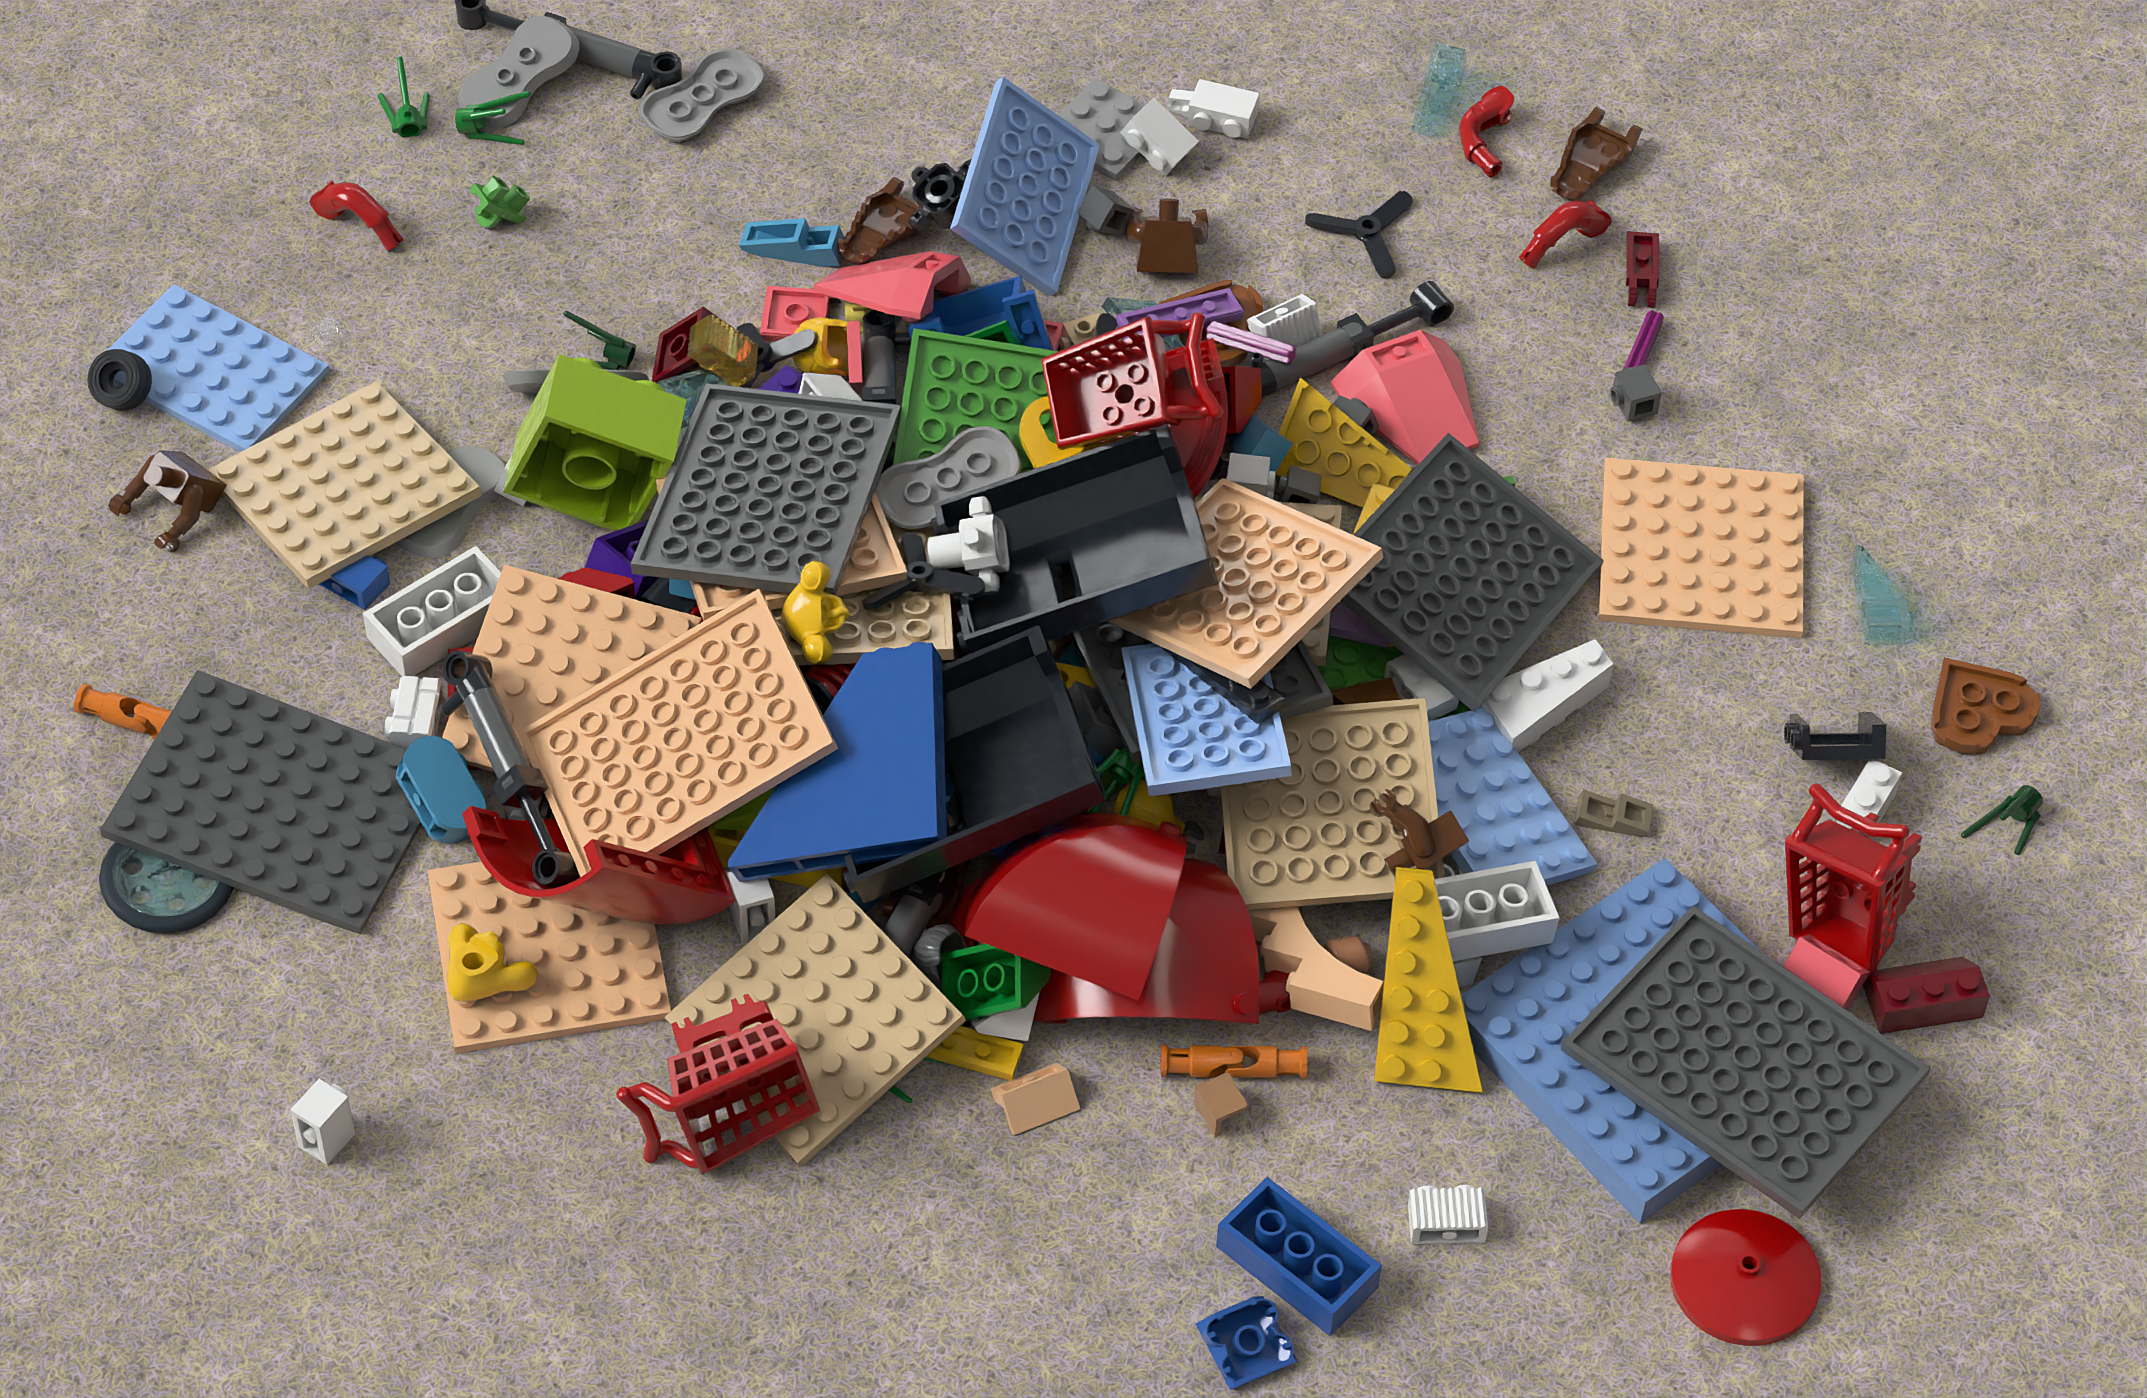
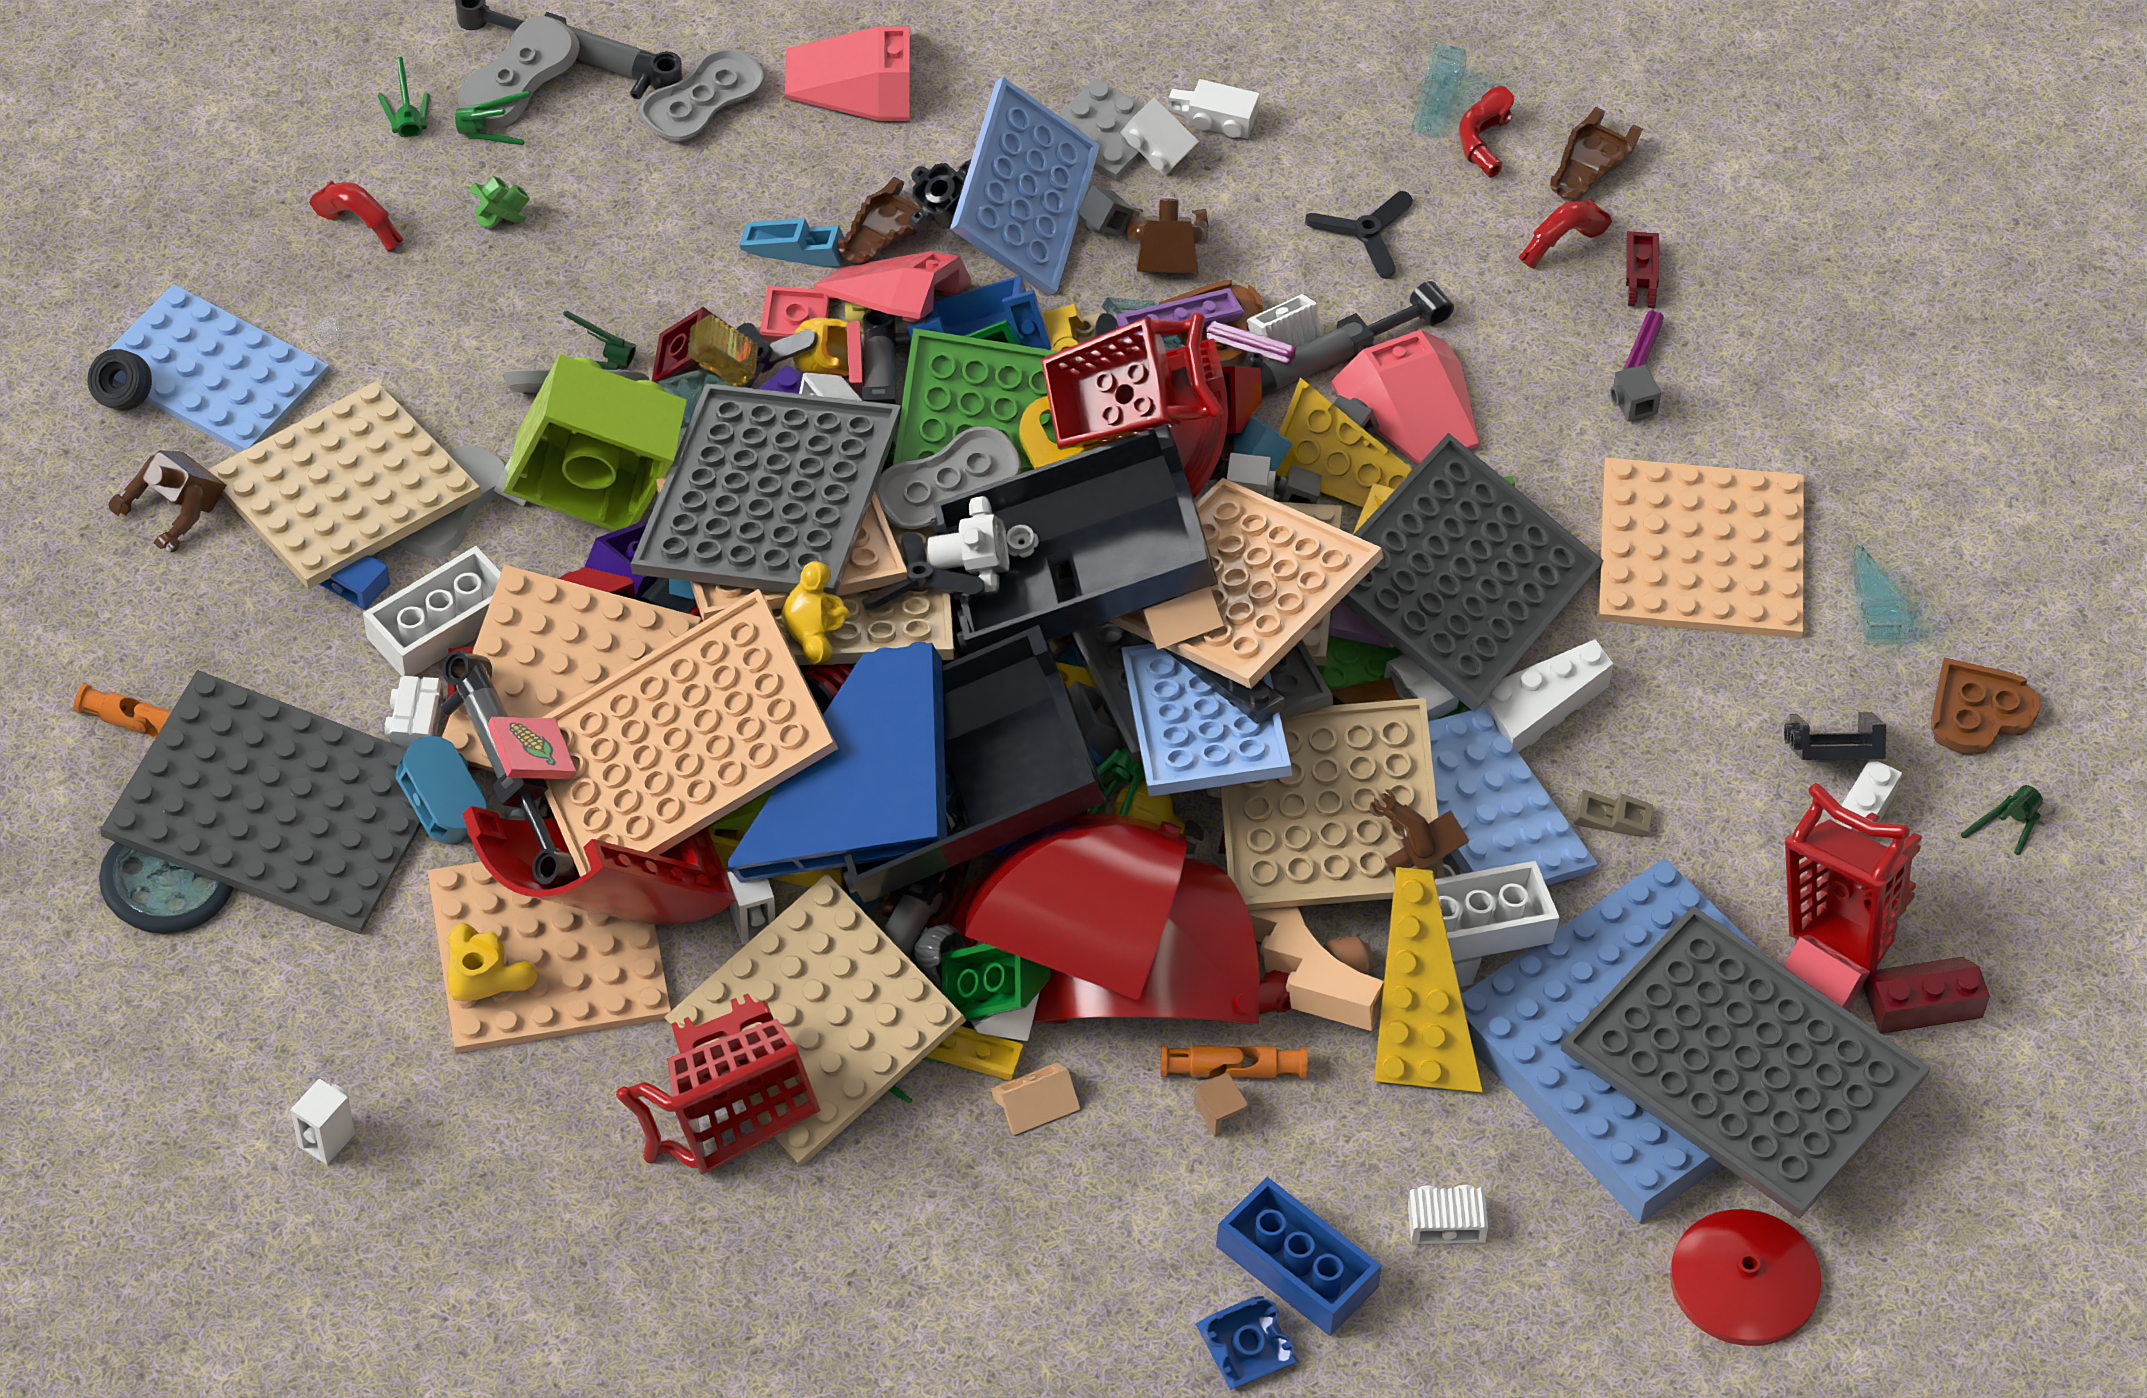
(531, 748): none -> coral tile
(854, 73): none -> coral wedge
(1021, 533): none -> white plate
(1062, 325): none -> yellow leg
(1182, 617): none -> light nougat panel

